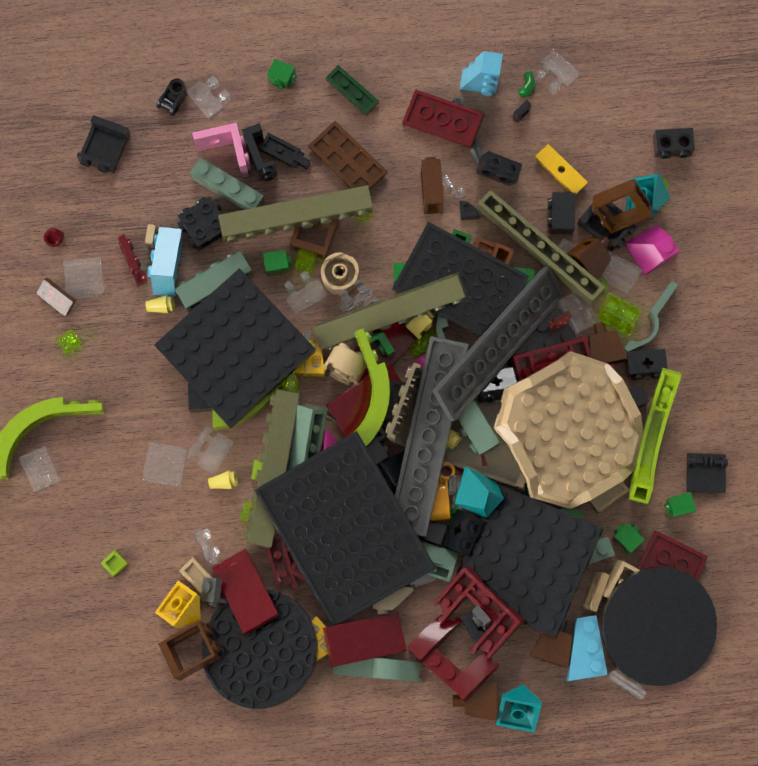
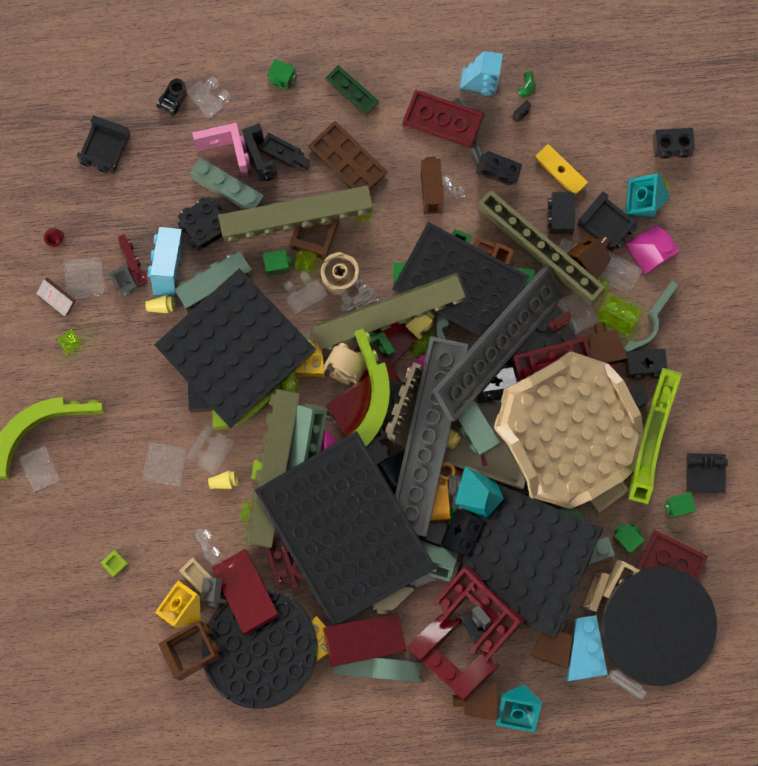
(122, 280): none -> dark grey bracket
(151, 231): tan tile -> none
(468, 211): black tile -> none
(560, 69): clear plate -> none
(615, 223): reddish brown window -> none

